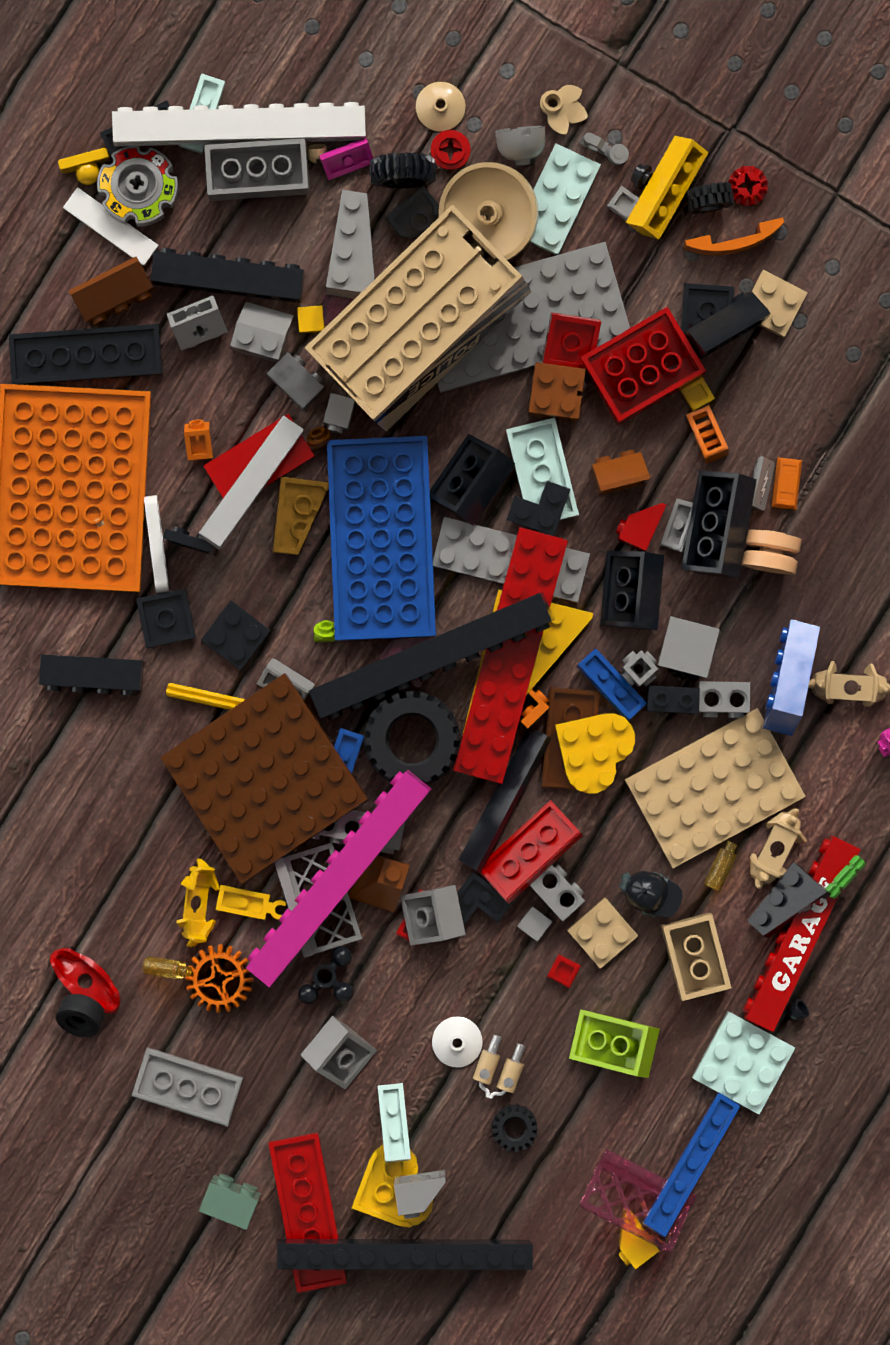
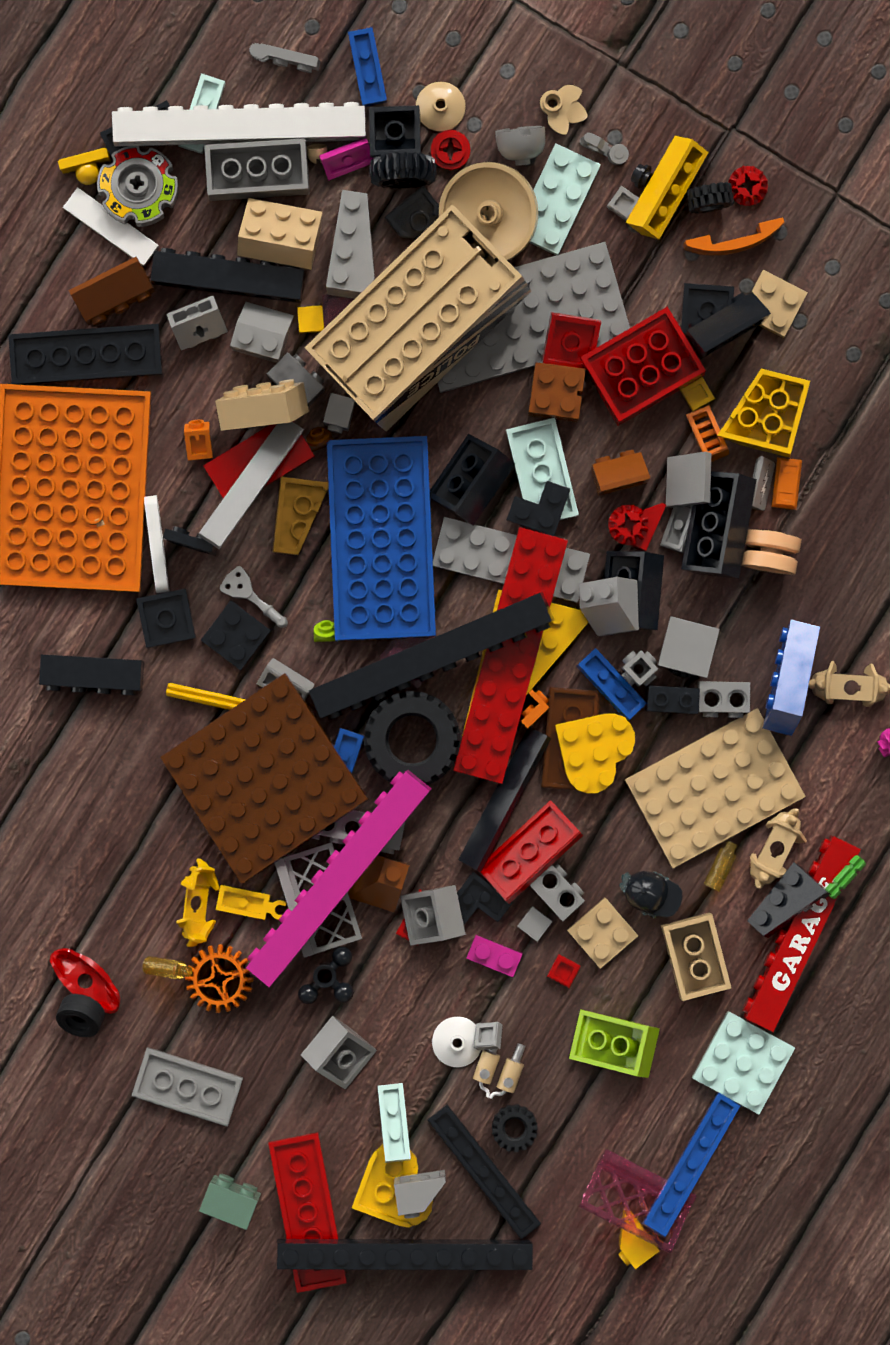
(247, 592): none -> light grey piece
(262, 405): none -> tan brick
(279, 233): none -> tan brick
(283, 56): none -> light grey hinge
(367, 67): none -> blue plate
(394, 130): none -> black slope
(484, 1171): none -> black tile
(488, 1036): none -> light grey tile
(494, 955): none -> dark pink plate
(610, 605): none -> light grey slope
(634, 514): none -> red gear
(688, 479): none -> light grey tile
(768, 413): none -> yellow wedge
(797, 1010): black hinge -> none

